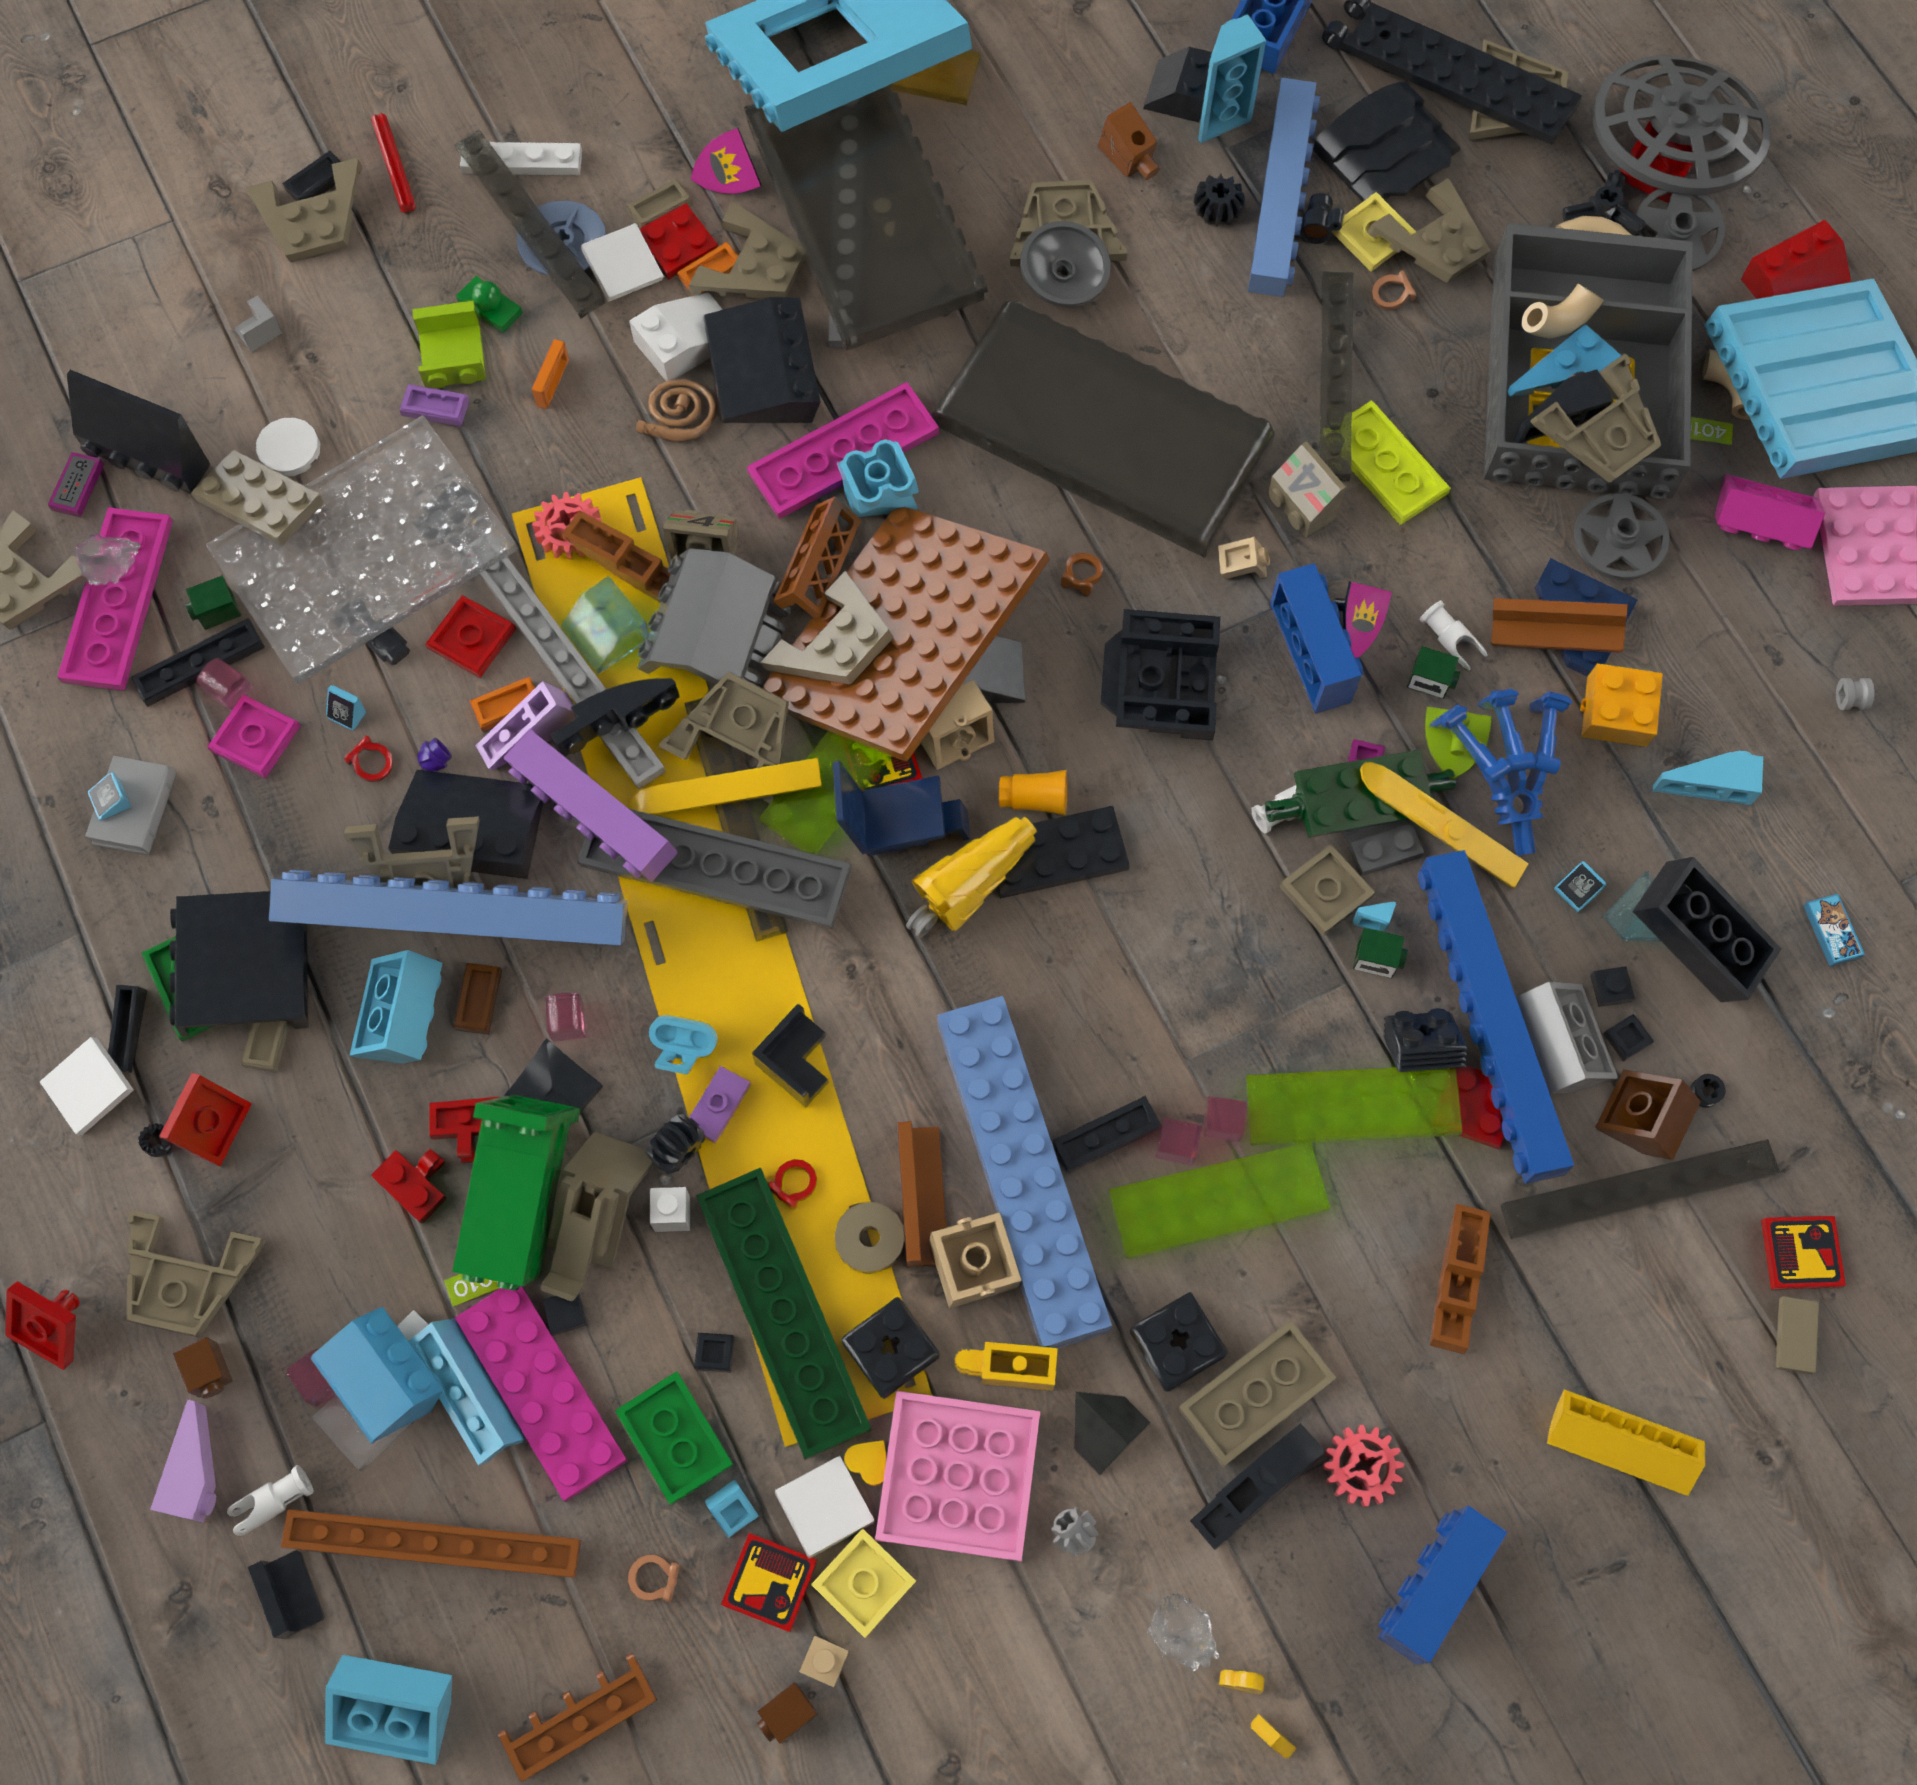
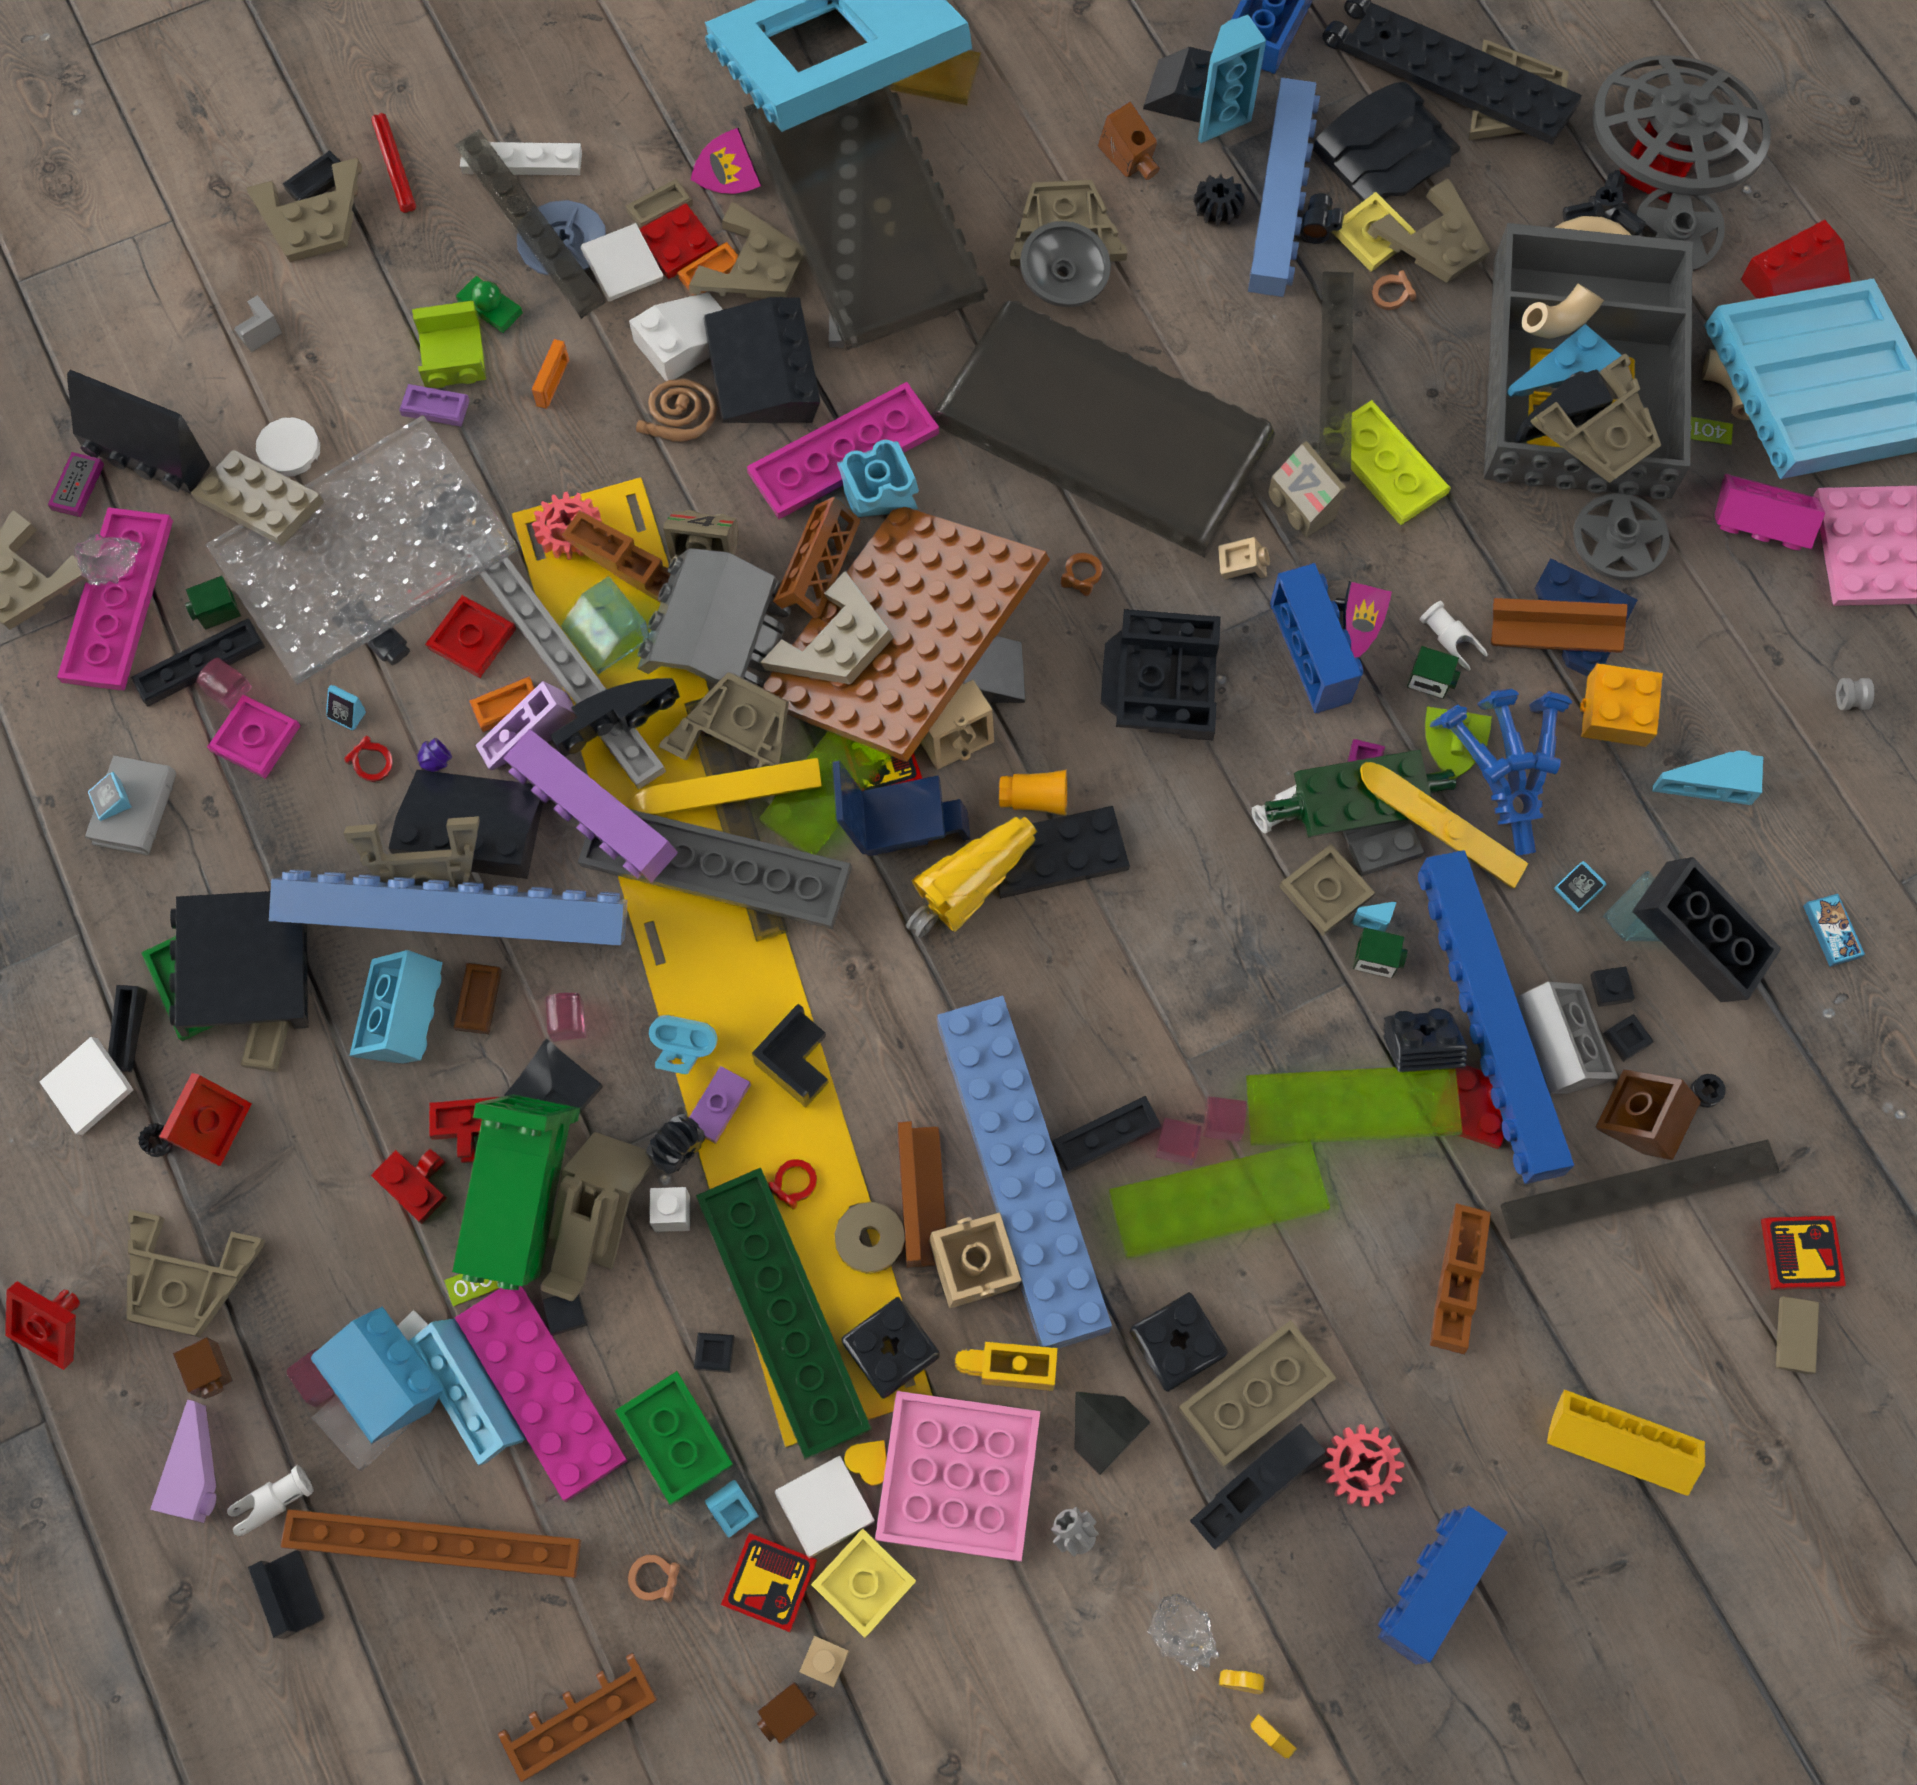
(387, 1709): medium azure slope -> none

